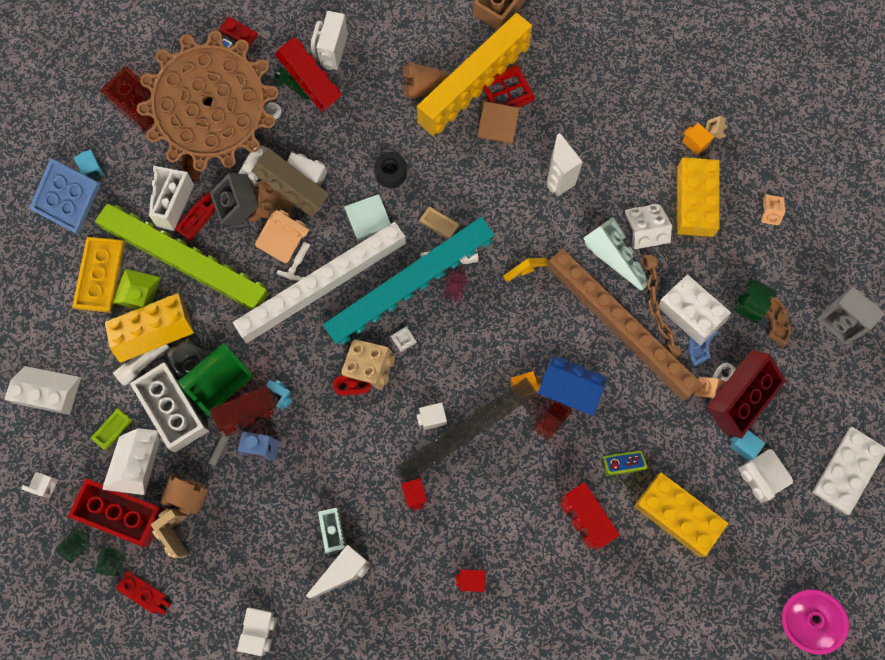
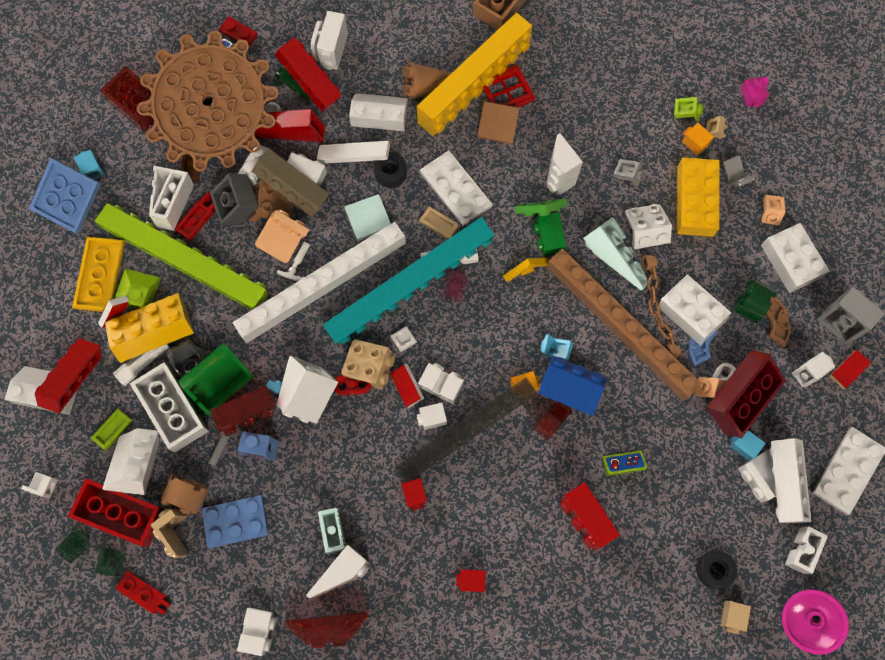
(68, 375): none -> red brick
(113, 310): none -> tile
(235, 522): none -> medium blue plate
(294, 125): none -> red slope
(305, 390): none -> white slope
(327, 628): none -> clear red wedge
(353, 152): none -> white tile
(378, 112): none -> white slope
(407, 385): none -> red tile
(441, 383): none -> white brick
(456, 188): none -> white plate
(543, 208): none -> bright green plate
(550, 234): none -> green brick
(556, 347): none -> medium azure bracket
(629, 171): none -> light grey bracket
(681, 515): yellow brick -> none
(688, 108): none -> lime bracket
(727, 562): none -> black tyre
(735, 172): none -> light grey bracket
(735, 617): none -> tan brick
(755, 91): none -> dark pink brick
(790, 481): none -> white brick
(794, 258): none -> white brick
(809, 548): none -> white brick
(814, 369): none -> white brick
(850, 369): none -> red tile

